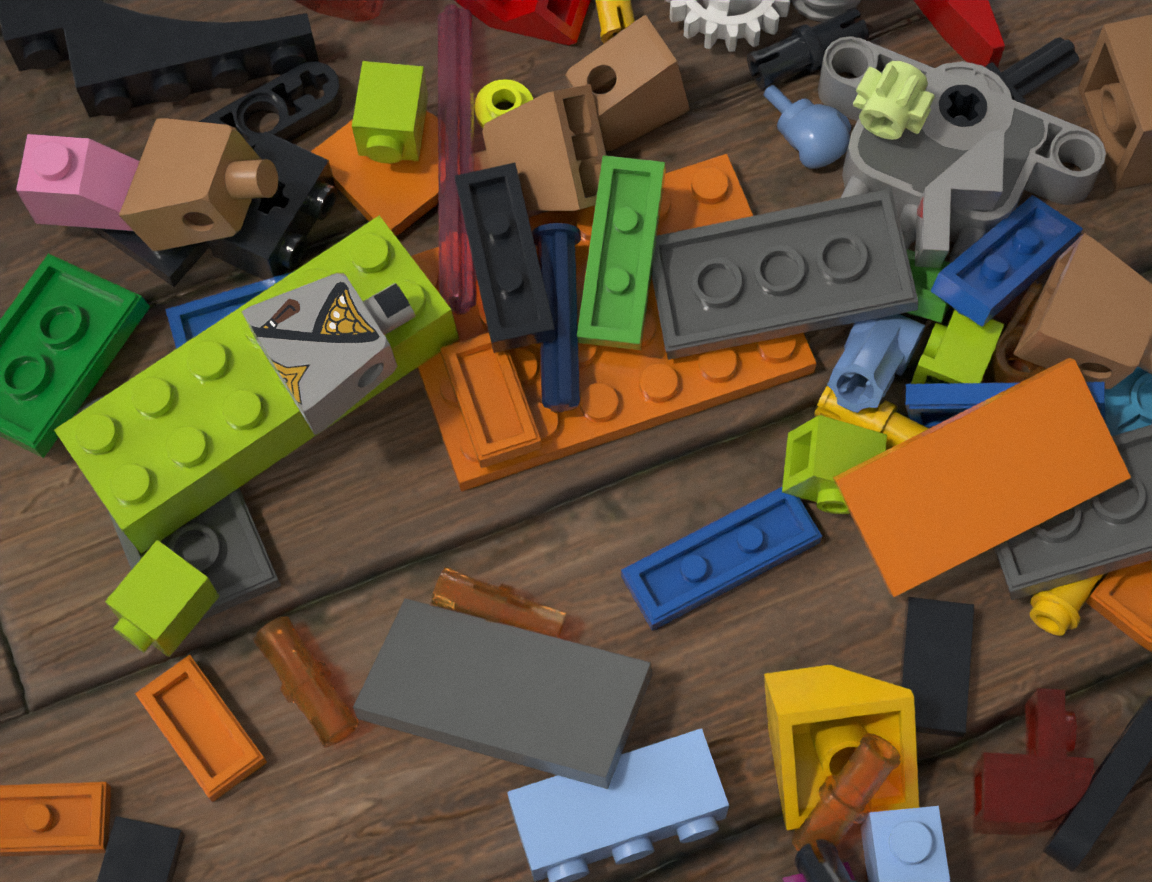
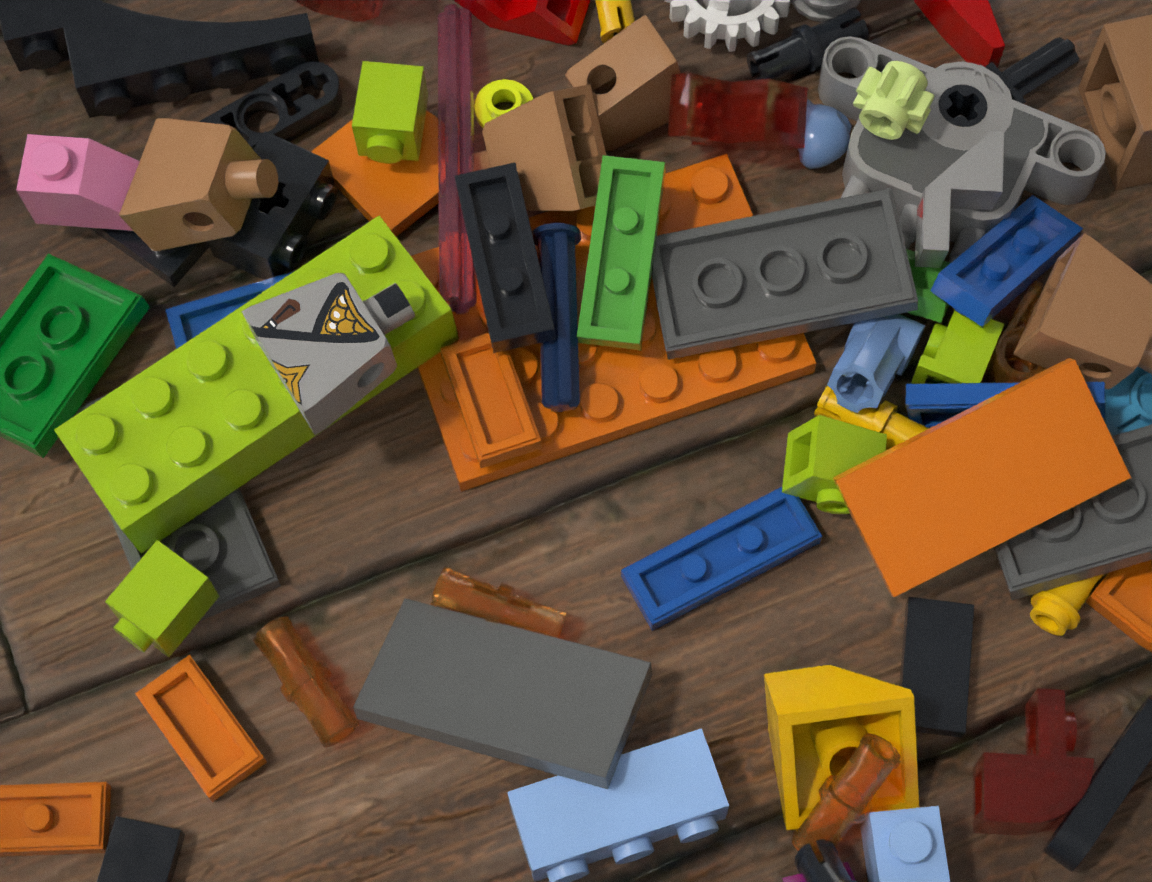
(737, 113): none -> clear red brick

